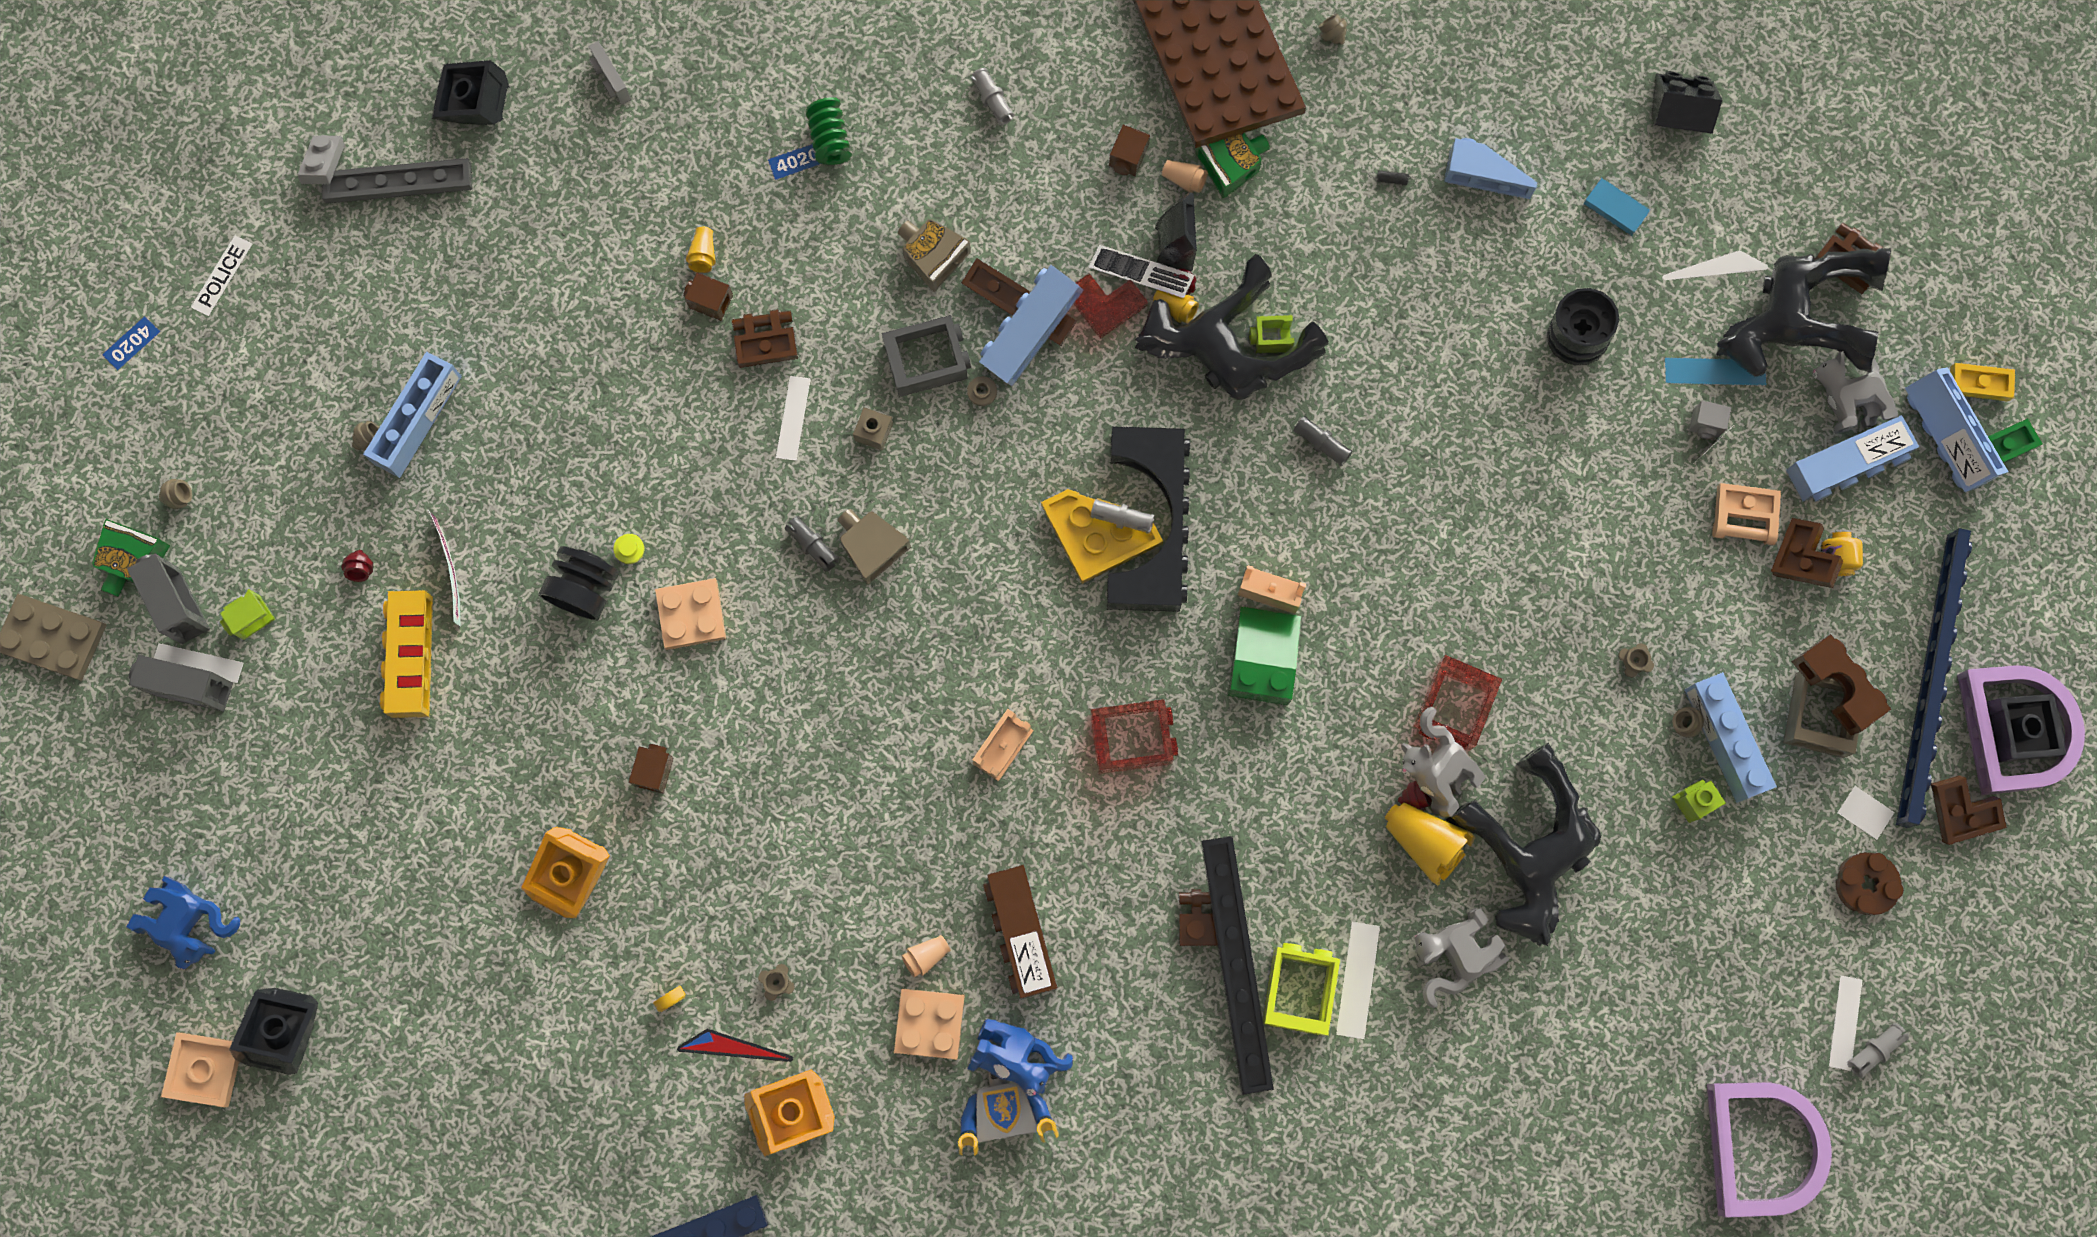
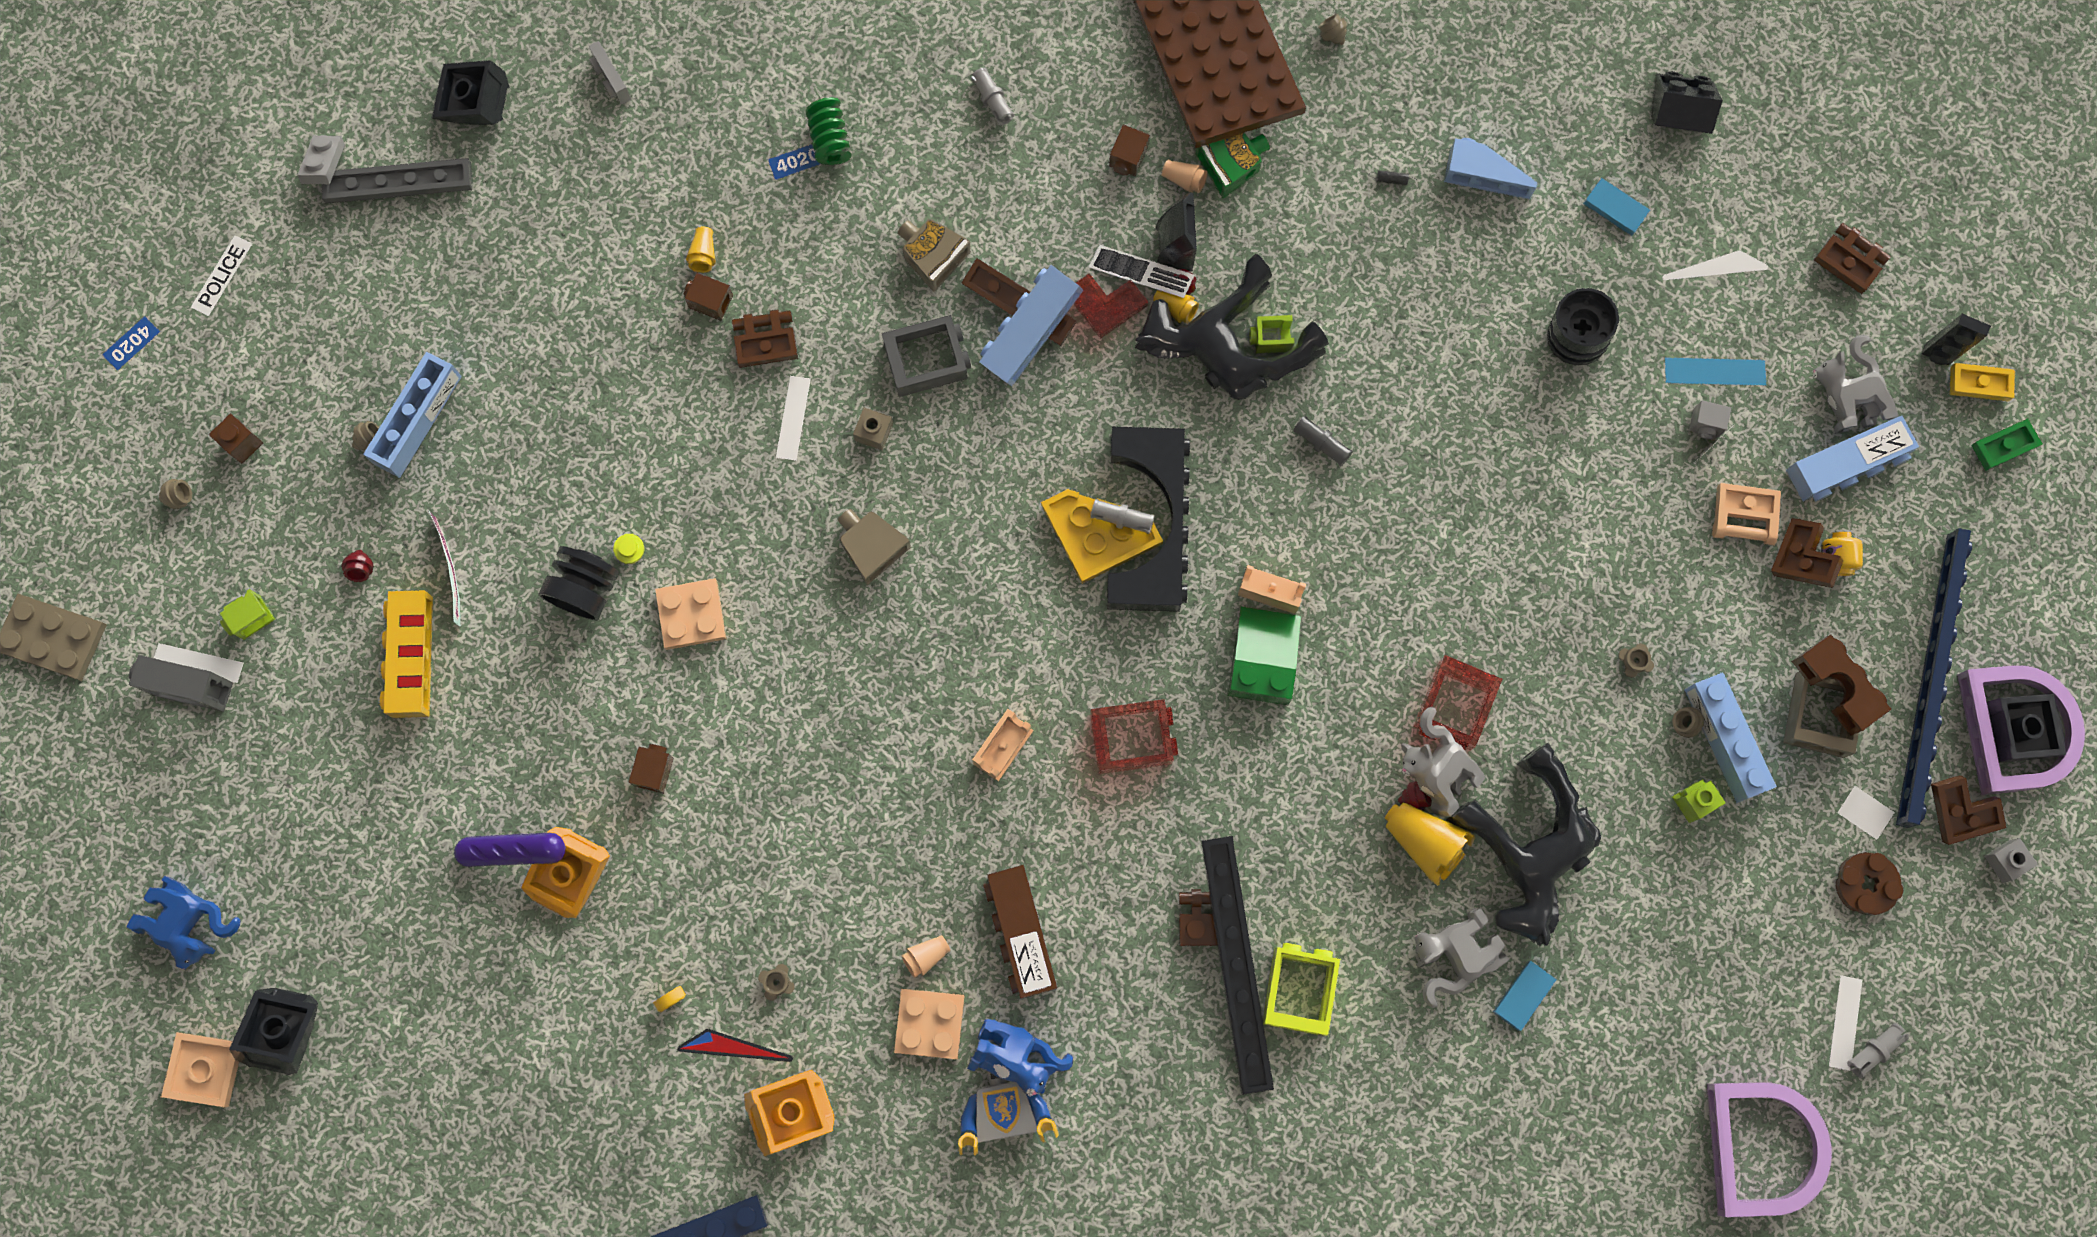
(119, 550): torso -> none
(168, 598): dark grey window -> none
(235, 438): none -> reddish brown brick
(509, 849): none -> dark purple piece
(812, 543): dark grey pin -> none
(982, 399): dark tan plate -> none
(1358, 980): white sticker -> none
(1524, 995): none -> dark azure tile
(1789, 307): black animal -> none
(1955, 340): none -> black plate
(1955, 430): light blue brick -> none
(2002, 860): none -> light grey plate

